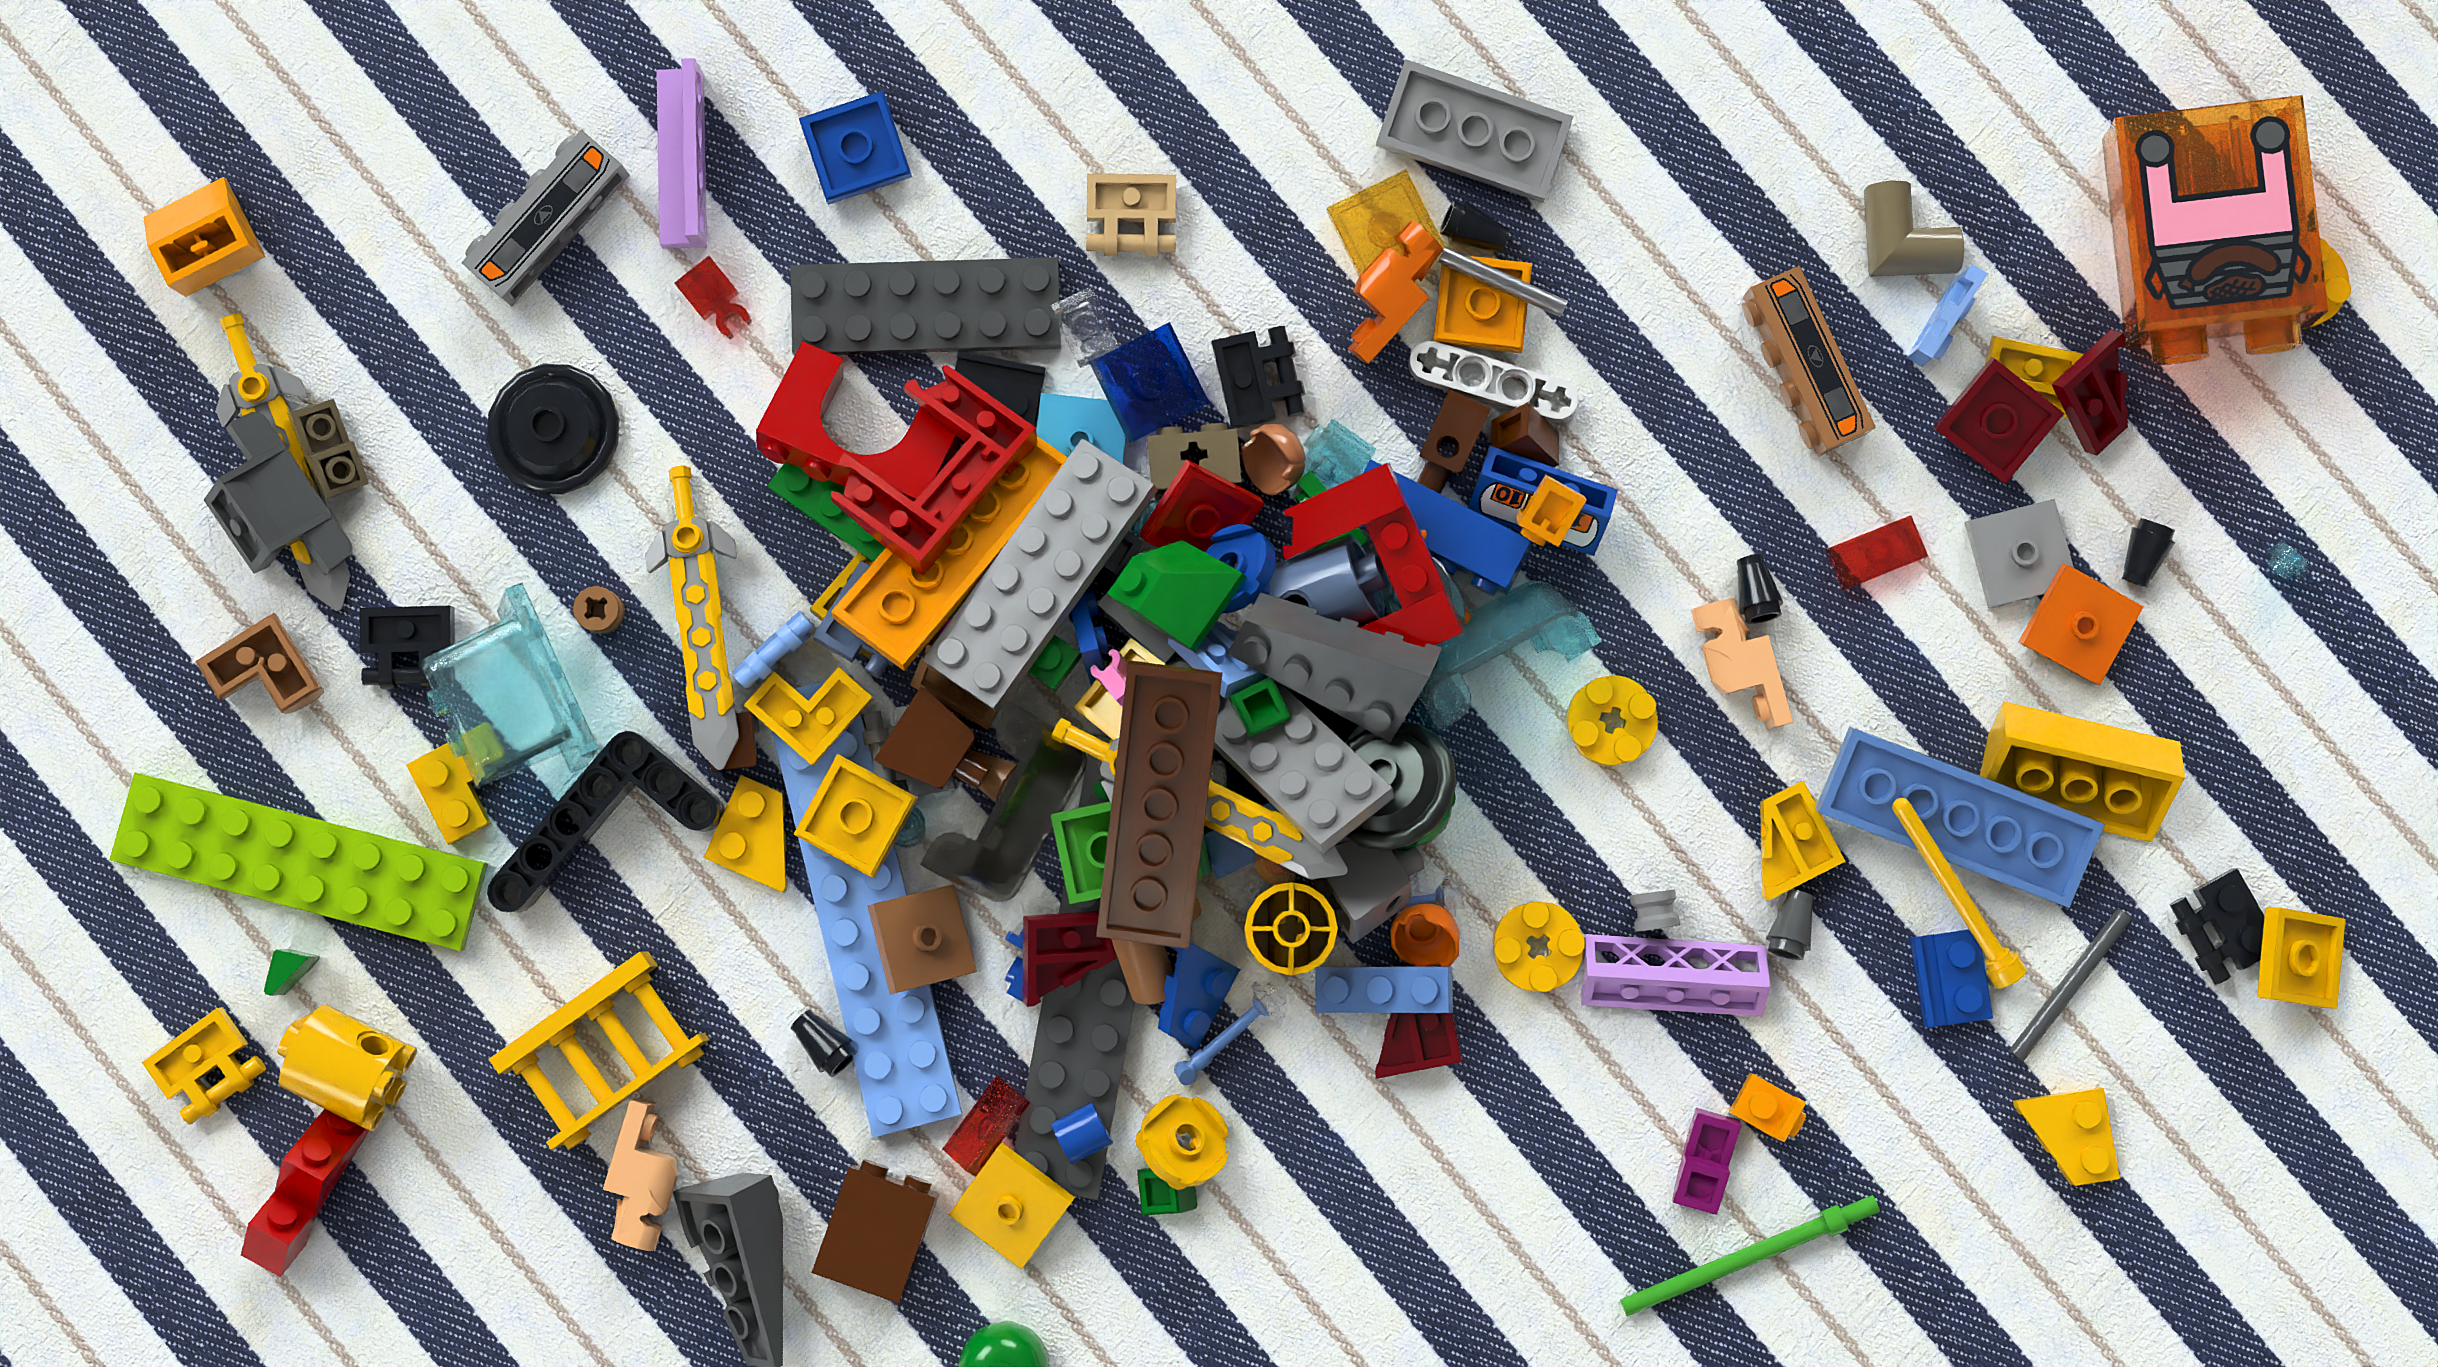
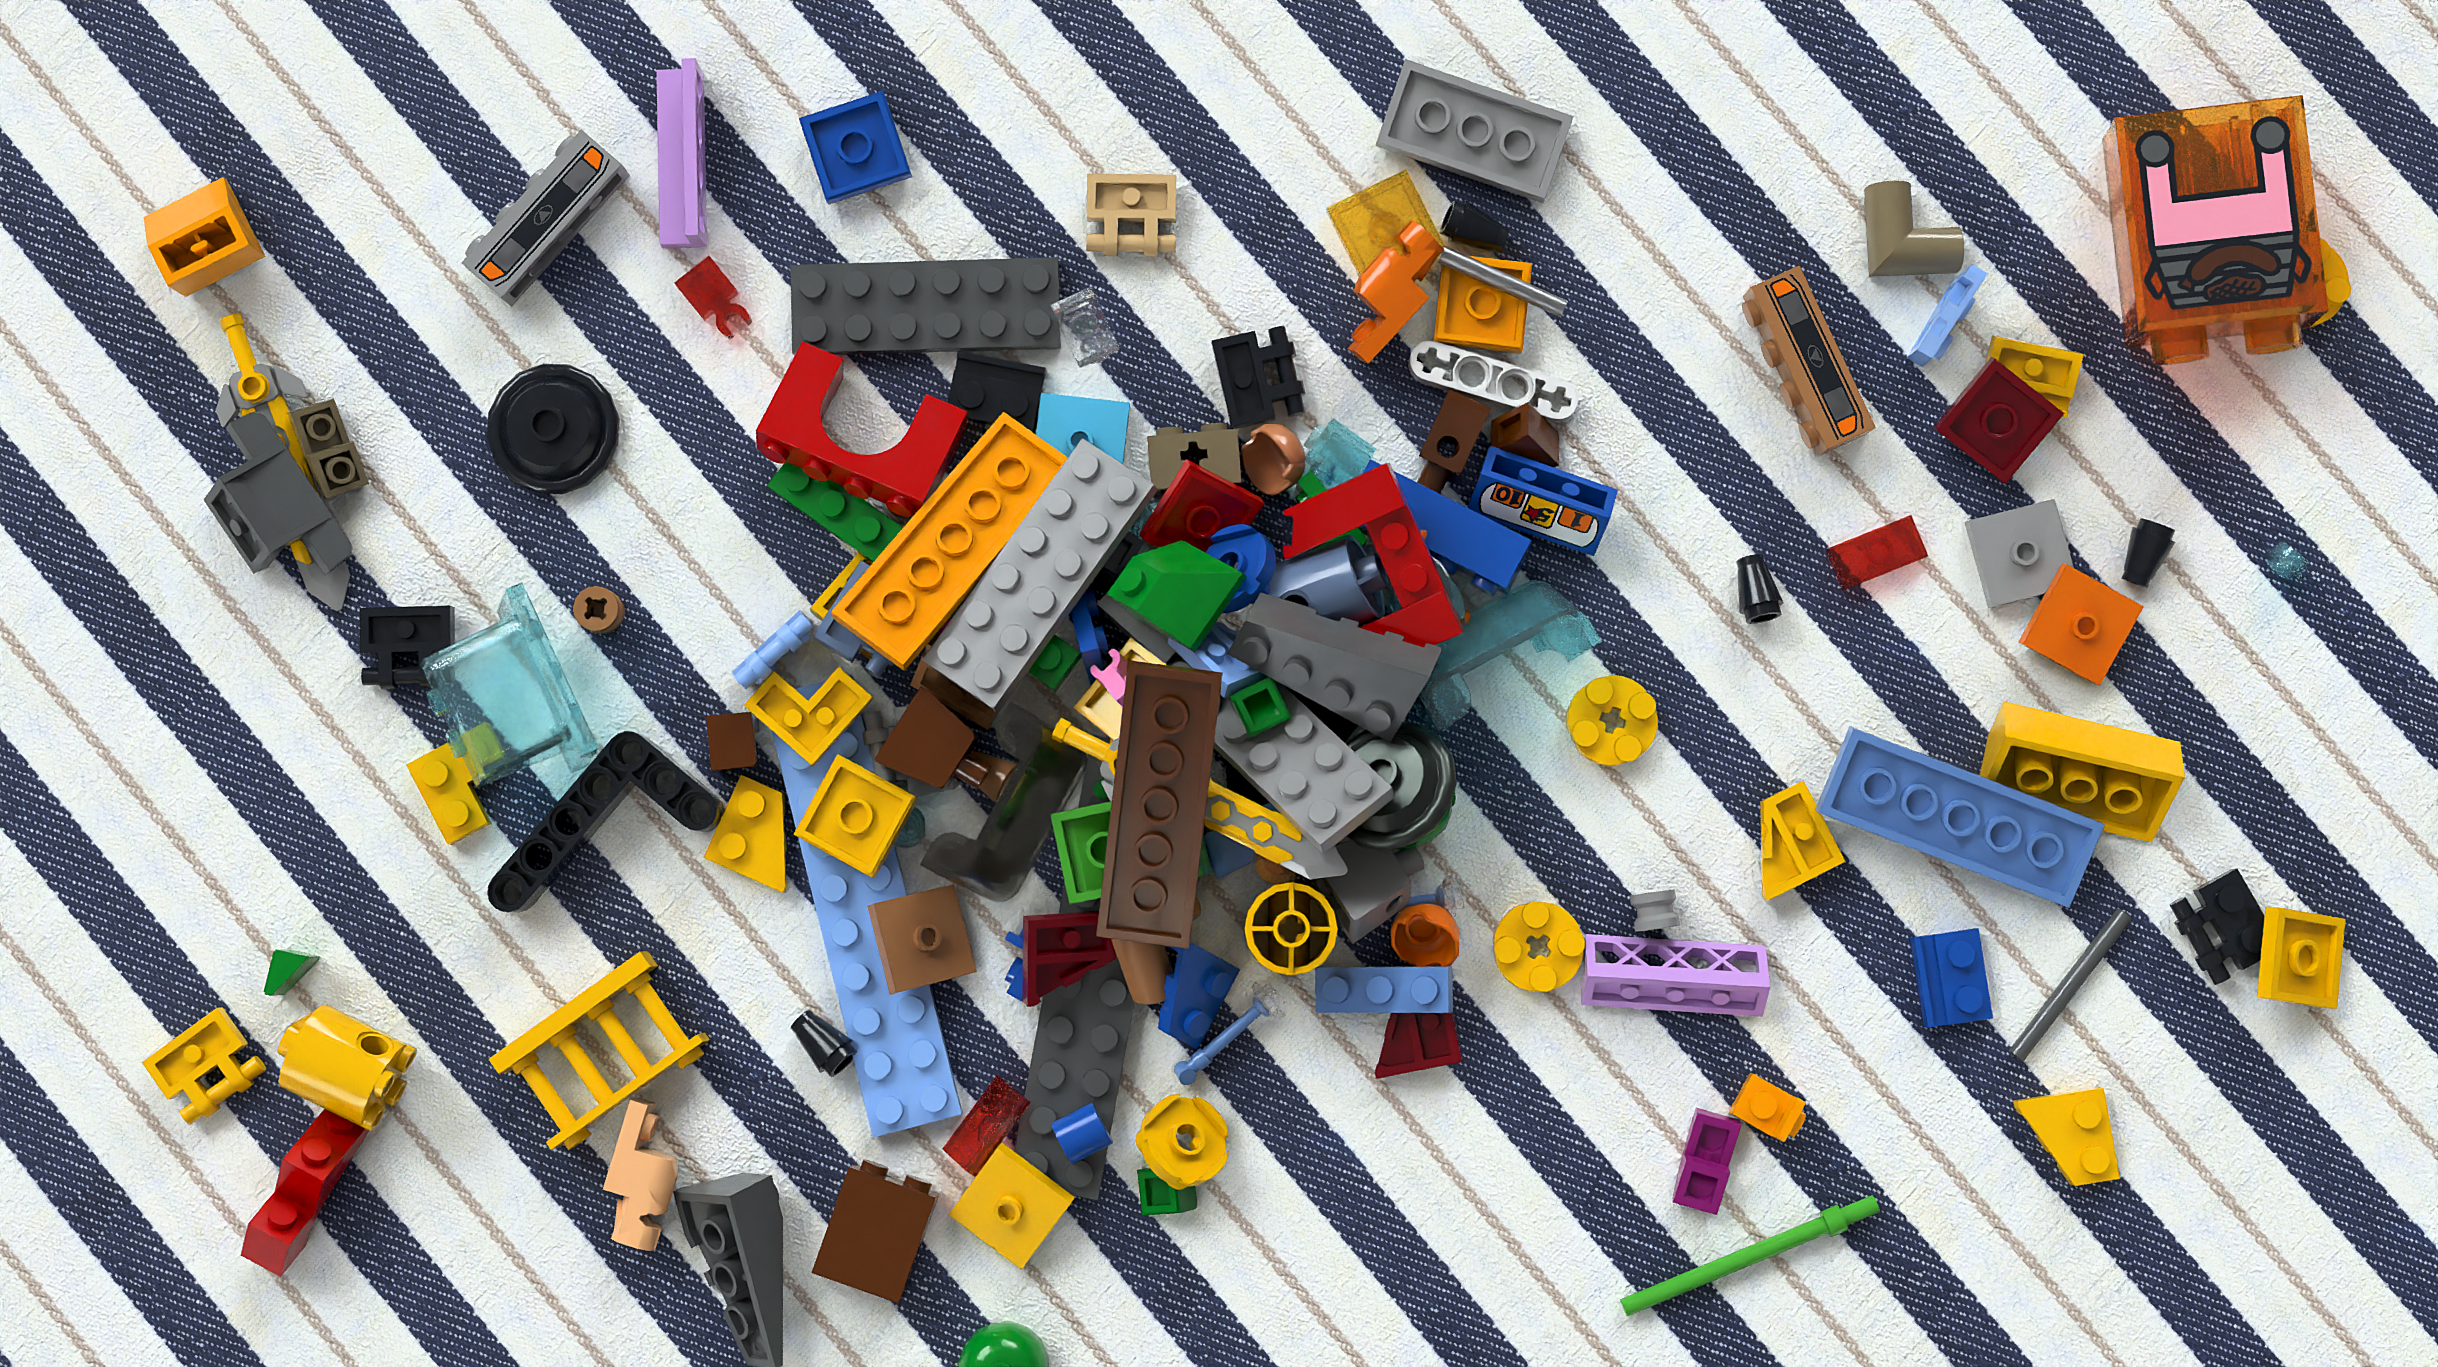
(267, 654): medium nougat brick -> none
(298, 861): lime plate -> none
(699, 612): sword -> none
(922, 529): red wedge -> none
(1149, 382): clear blue plate -> none
(1550, 512): light orange bracket -> none
(1742, 663): light nougat plate -> none
(1792, 927): dark grey cone -> none
(2002, 965): yellow piece -> none
(2095, 394): dark red wing -> none

